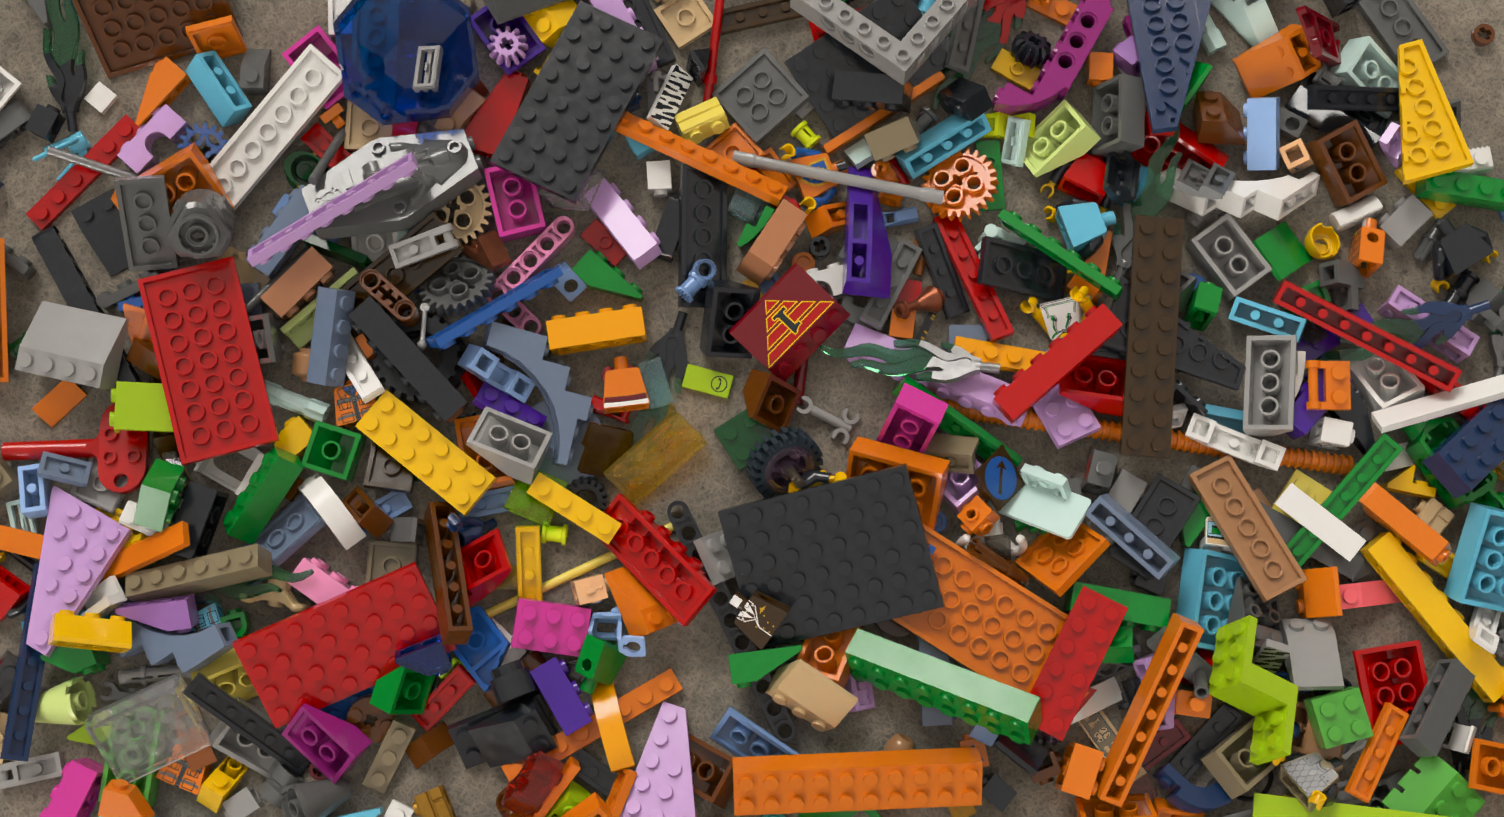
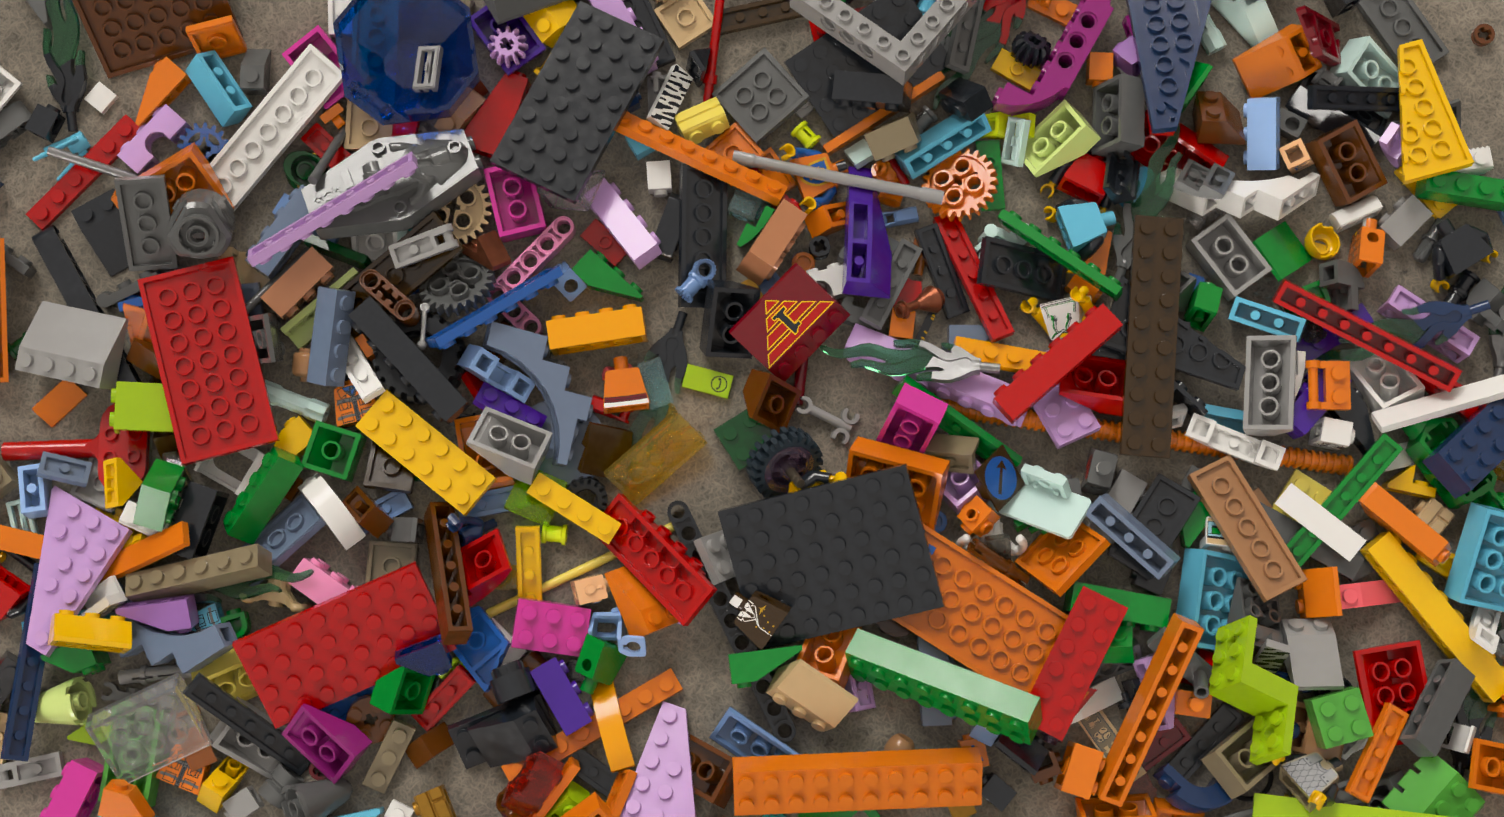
(119, 482): none -> yellow slope

